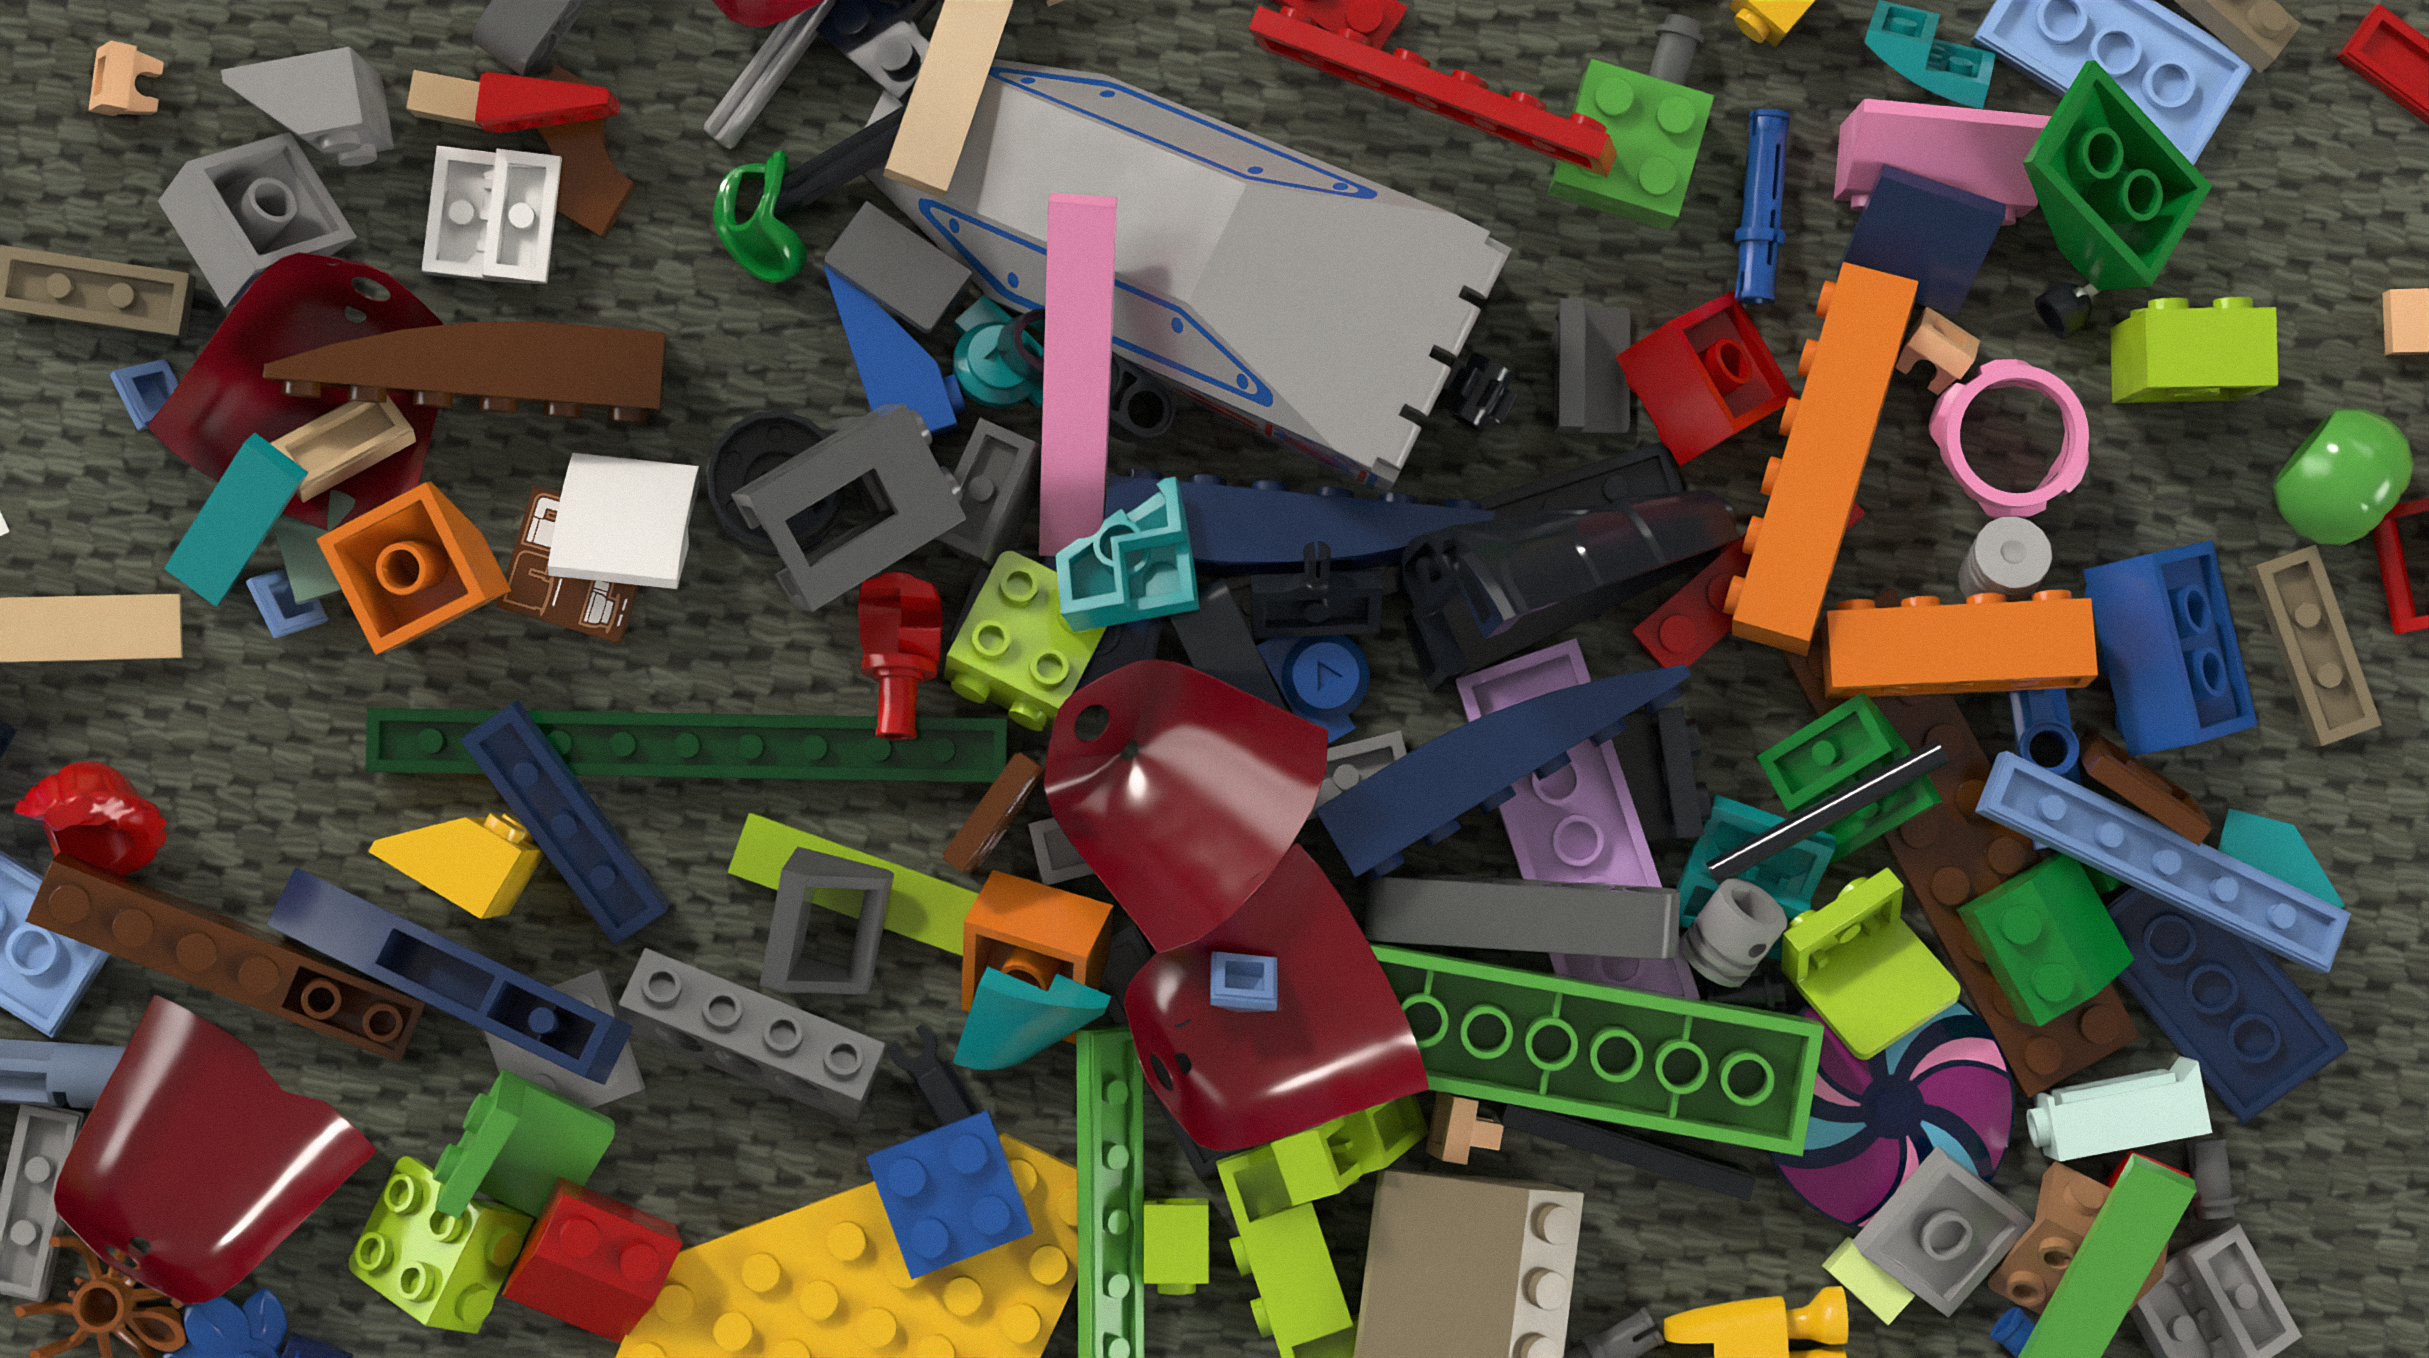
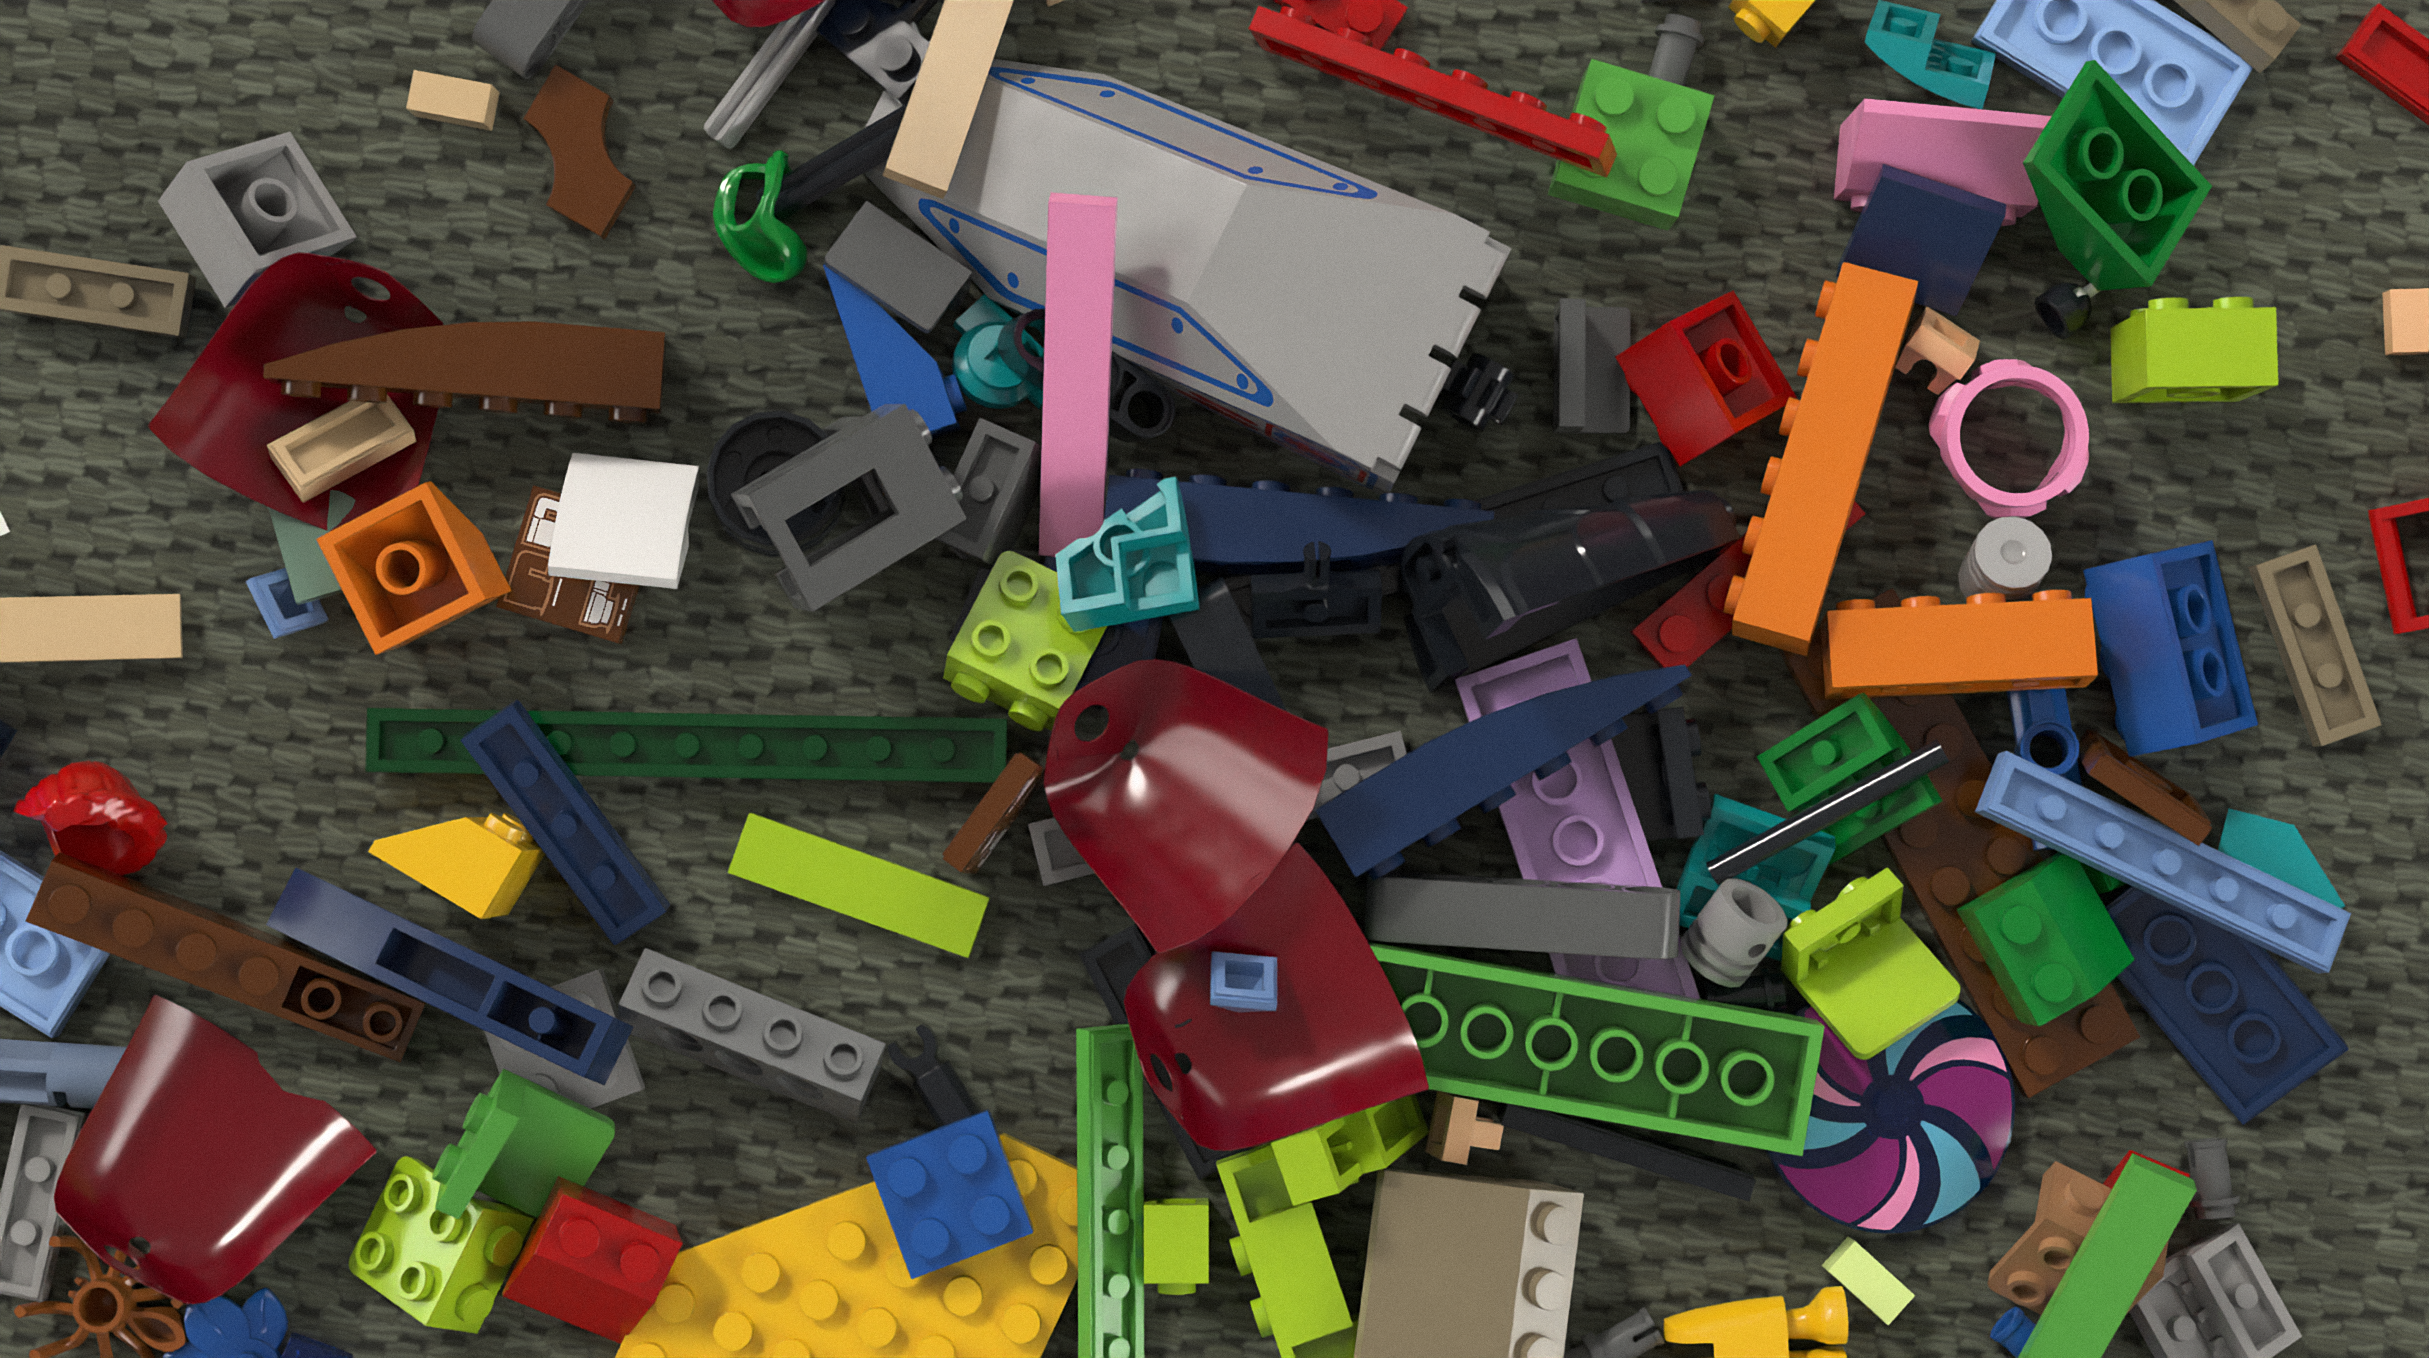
(114, 80): light nougat tile -> none
(145, 389): medium blue slope -> none
(236, 519): teal tile -> none
(324, 99): light grey slope -> none
(492, 215): white slope -> none
(524, 103): red slope -> none
(783, 964): dark grey tile -> none
(900, 645): red piece -> none
(1019, 1020): teal slope -> none
(1034, 935): orange slope -> none
(1319, 678): blue piece -> none
(1760, 227): blue pin -> none
(1942, 1231): light grey plate -> none
(2120, 1112): light aqua window -> none
(2344, 477): bright green piece -> none

